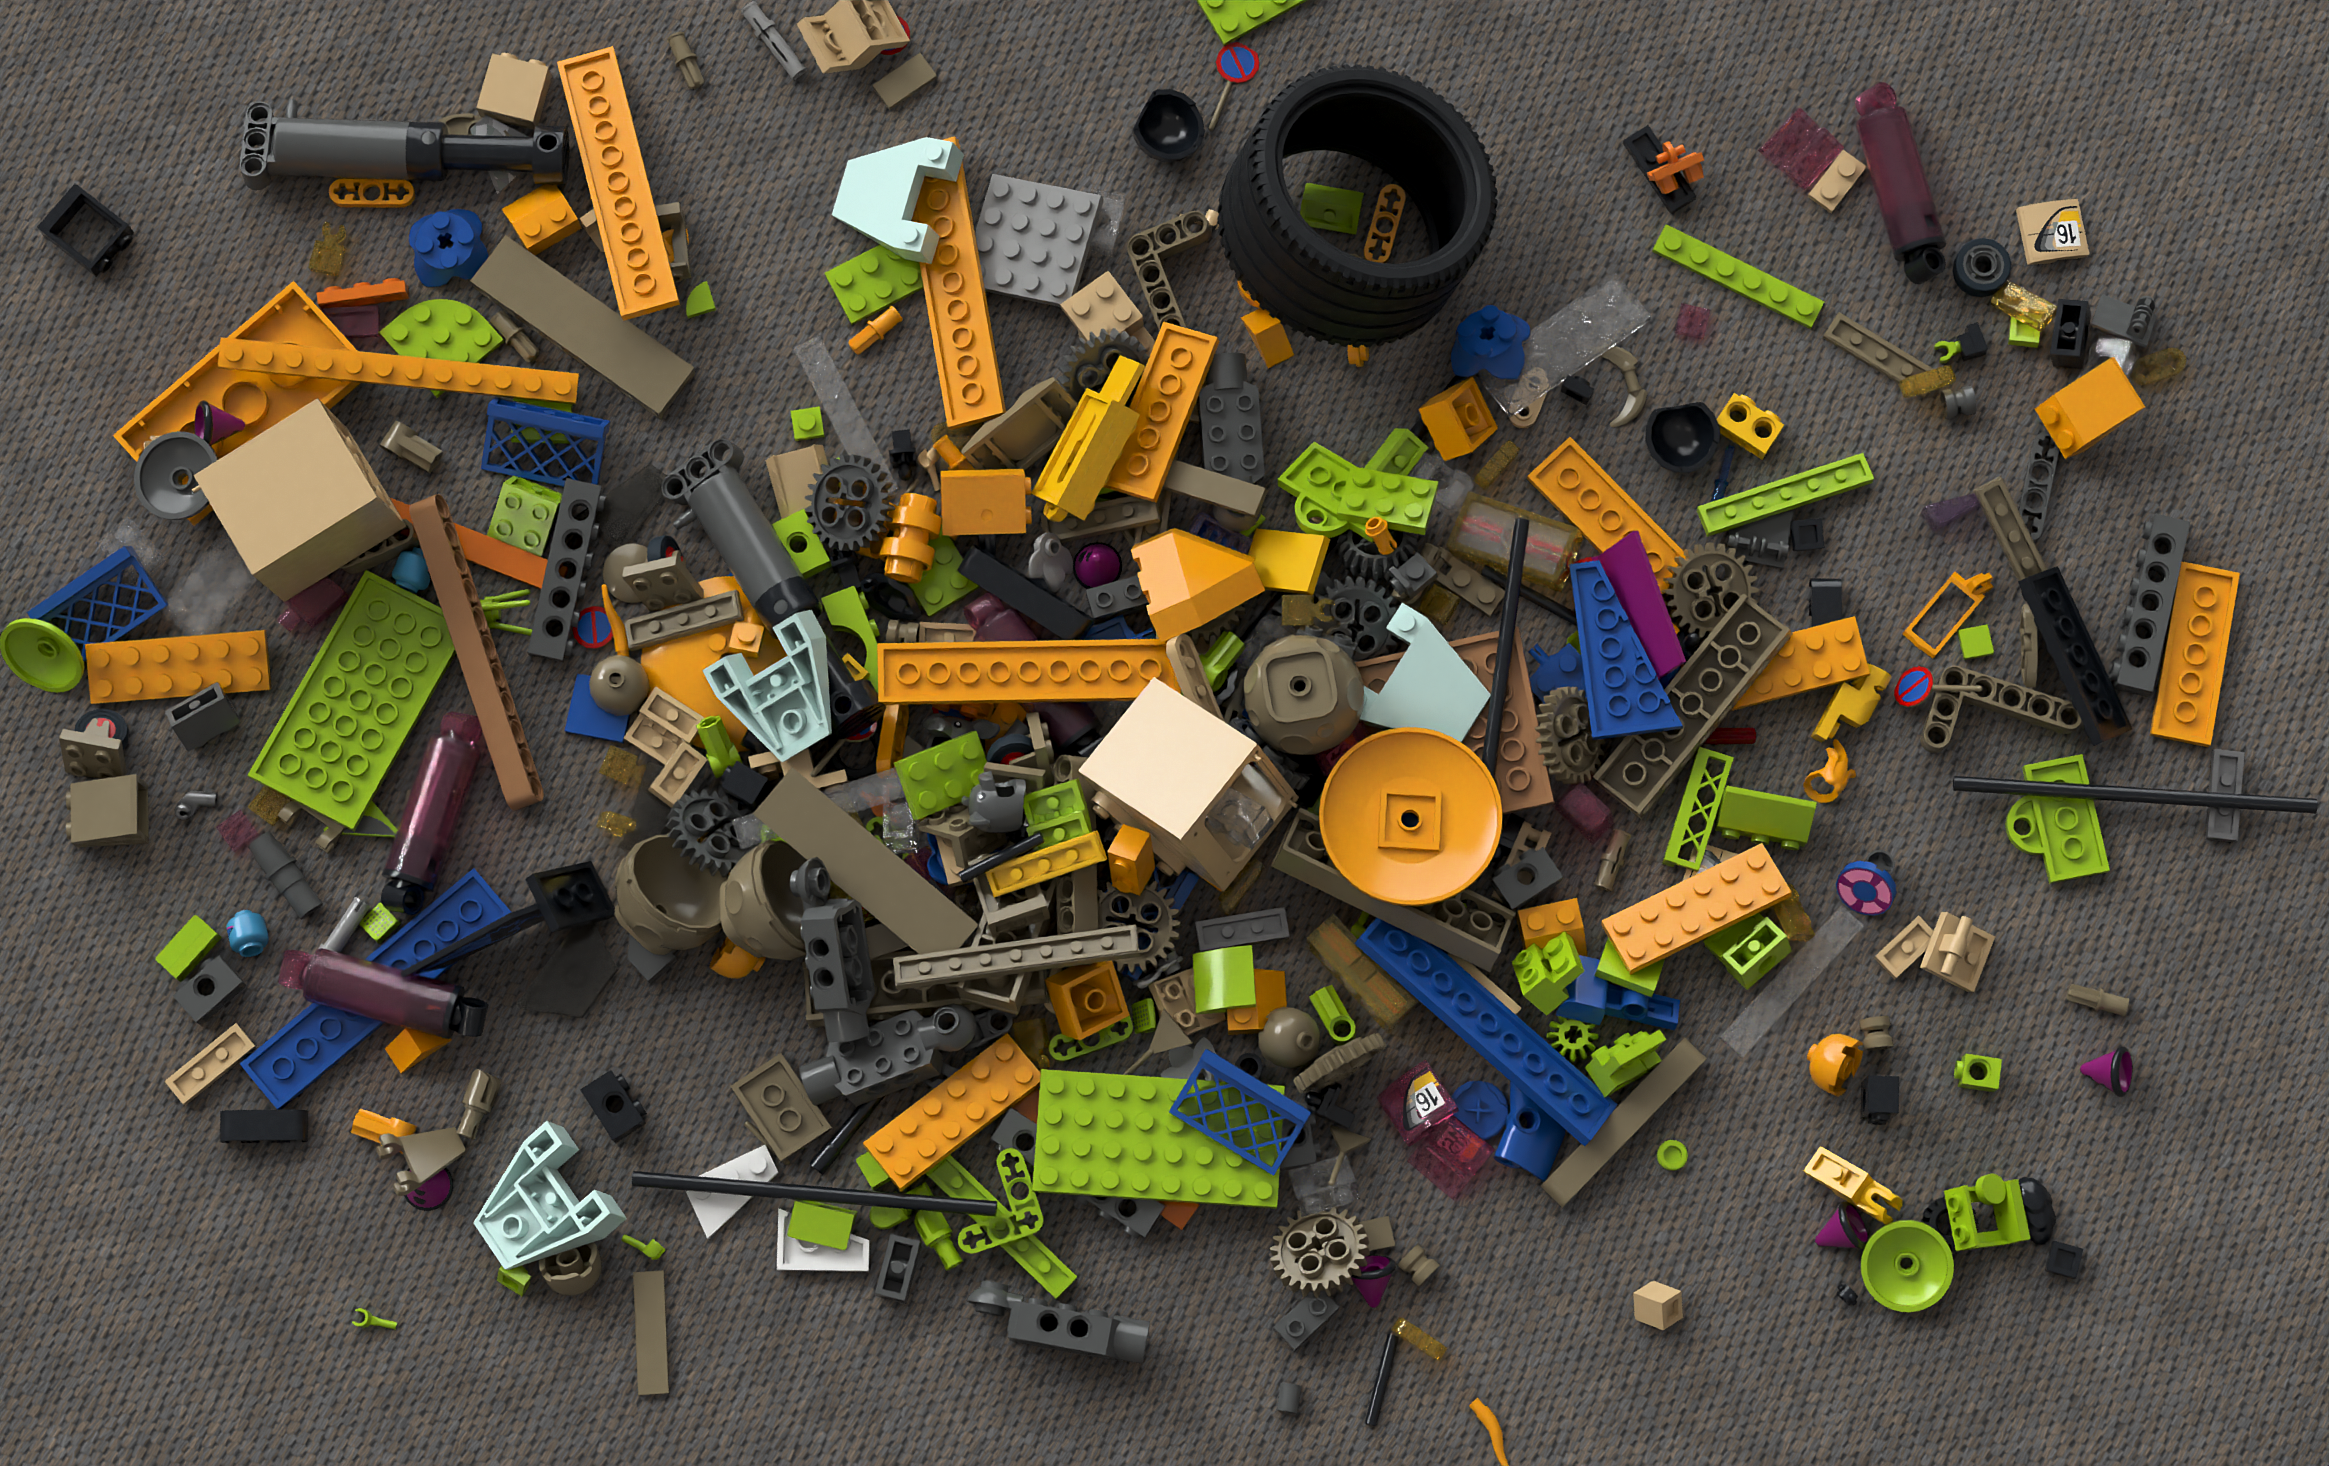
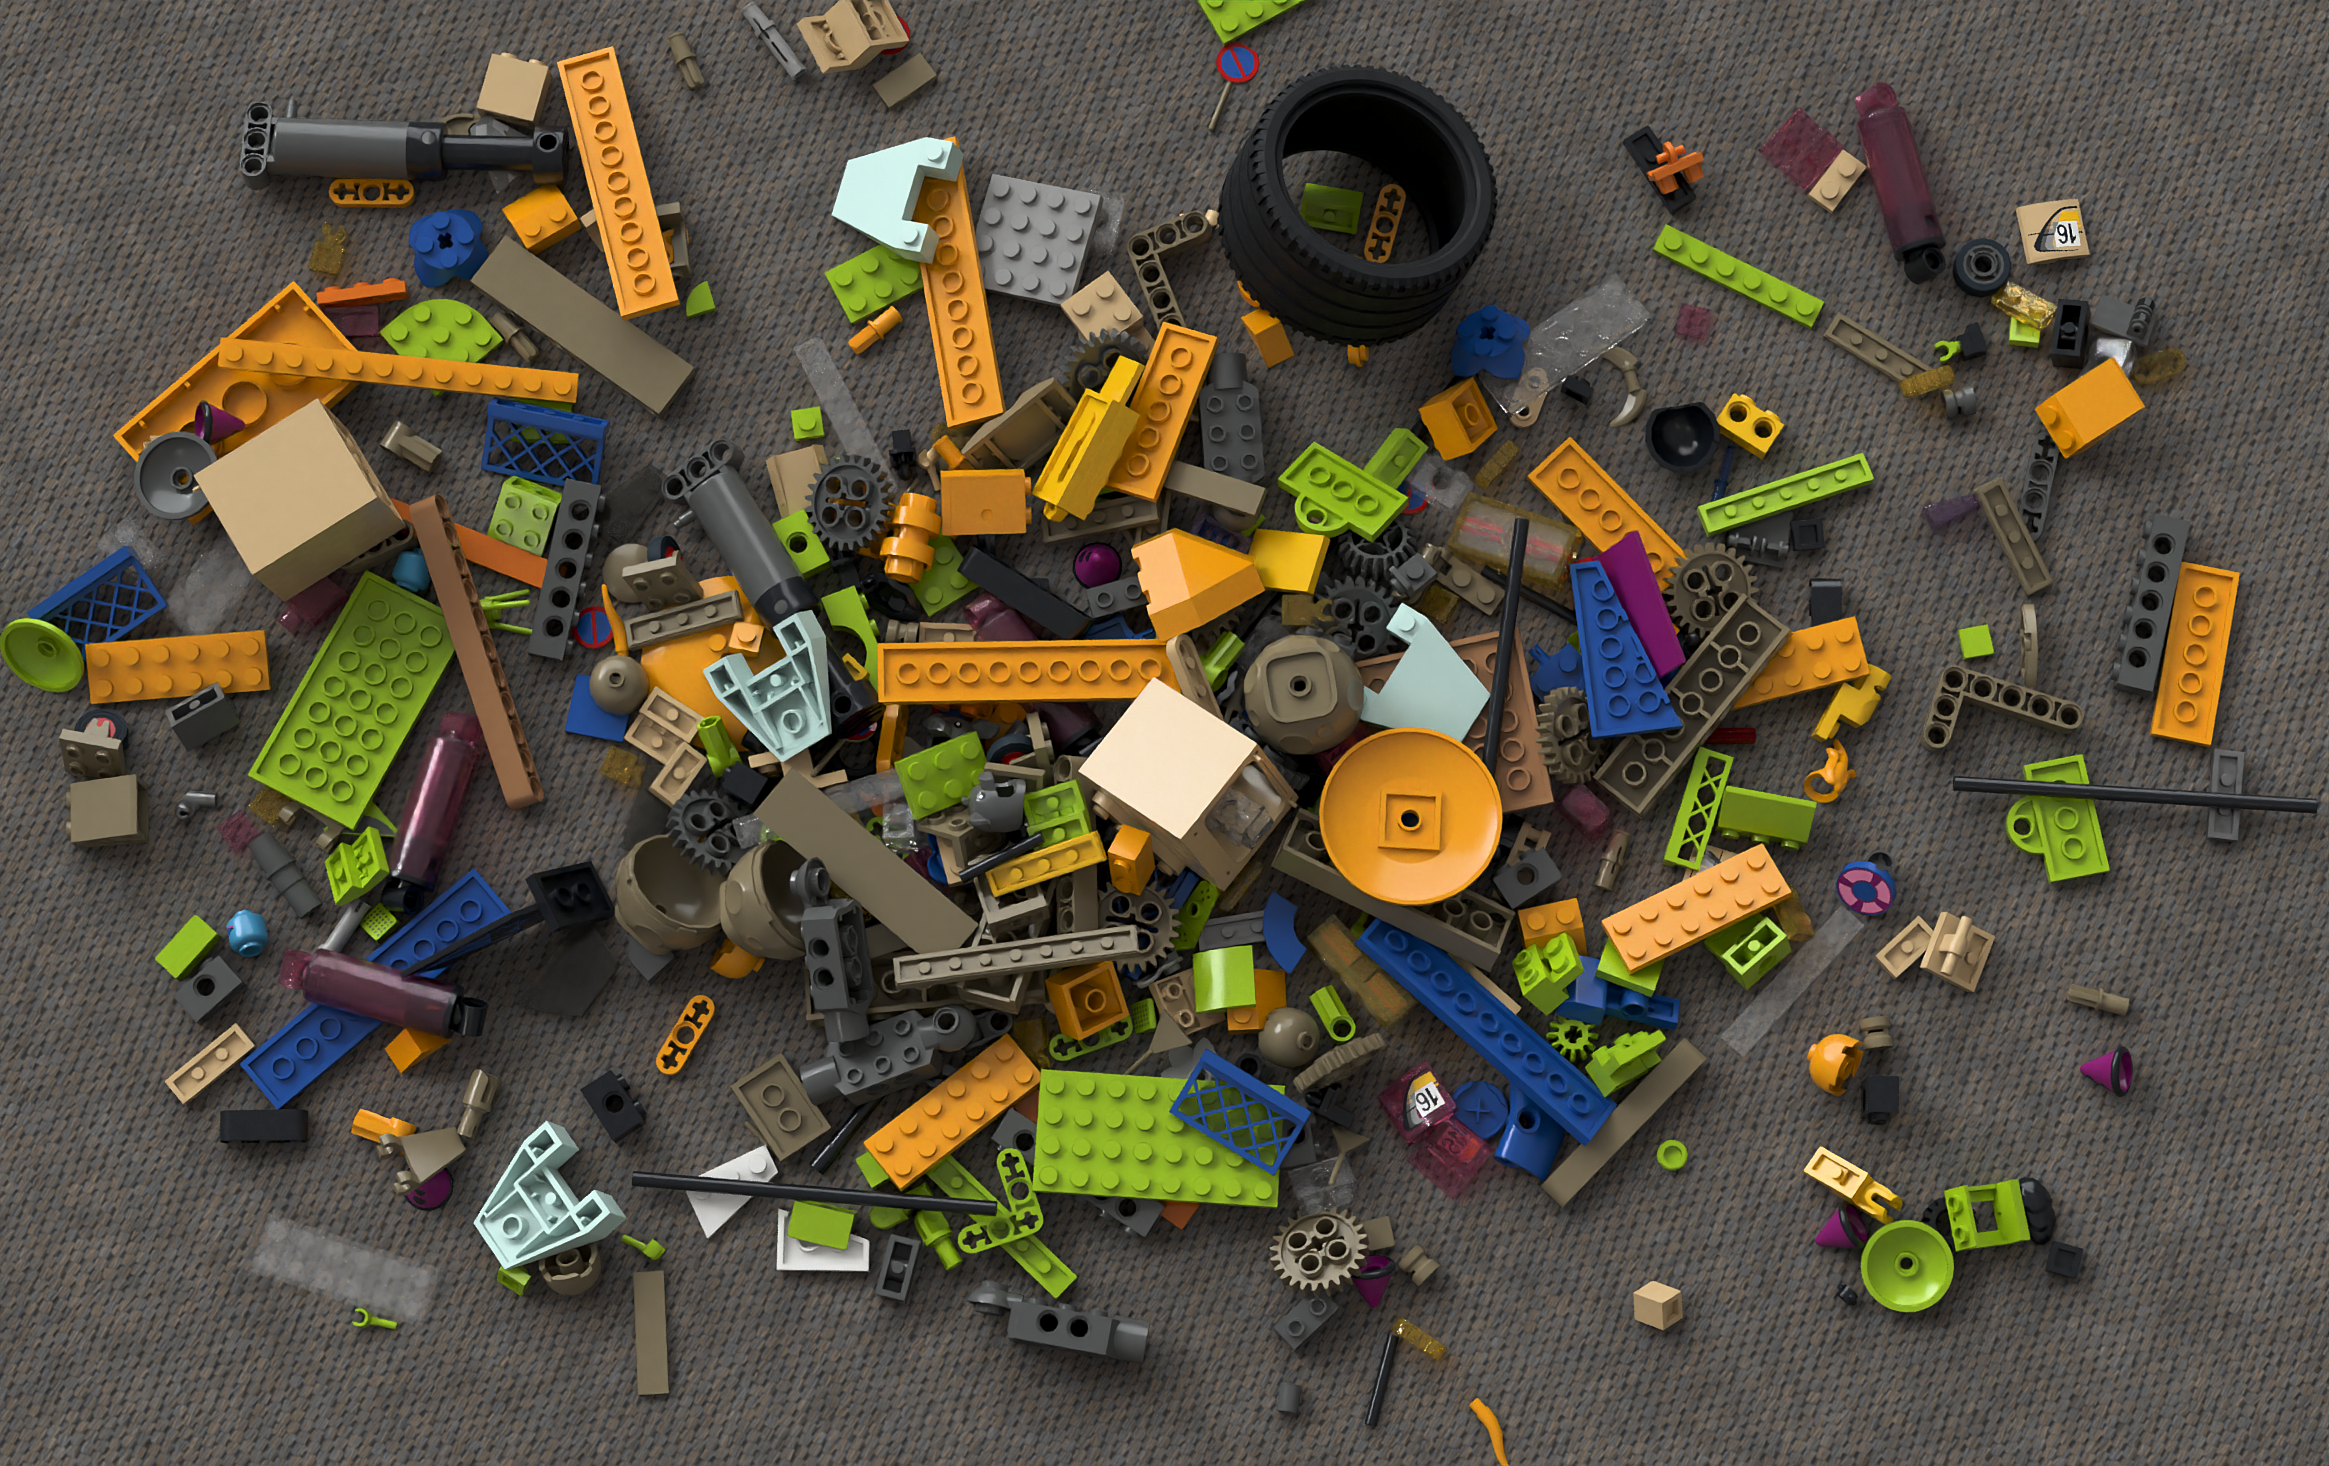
(66, 210): black window -> none
(345, 1270): none -> clear plate
(357, 867): none -> lime slope
(616, 823): clear yellow plate -> none
(681, 1023): none -> light orange beam
(1050, 561): light grey plate -> none
(1169, 126): black cylinder -> none
(1194, 924): none -> lime piece
(1280, 933): none -> blue tile
(1377, 530): light orange pin -> none
(1396, 498): lime plate -> none
(1917, 685): piece -> none
(1968, 587): light orange sword -> none
(1990, 1189): lime tile -> none
(1991, 1069): lime brick -> none
(2075, 655): black plate -> none

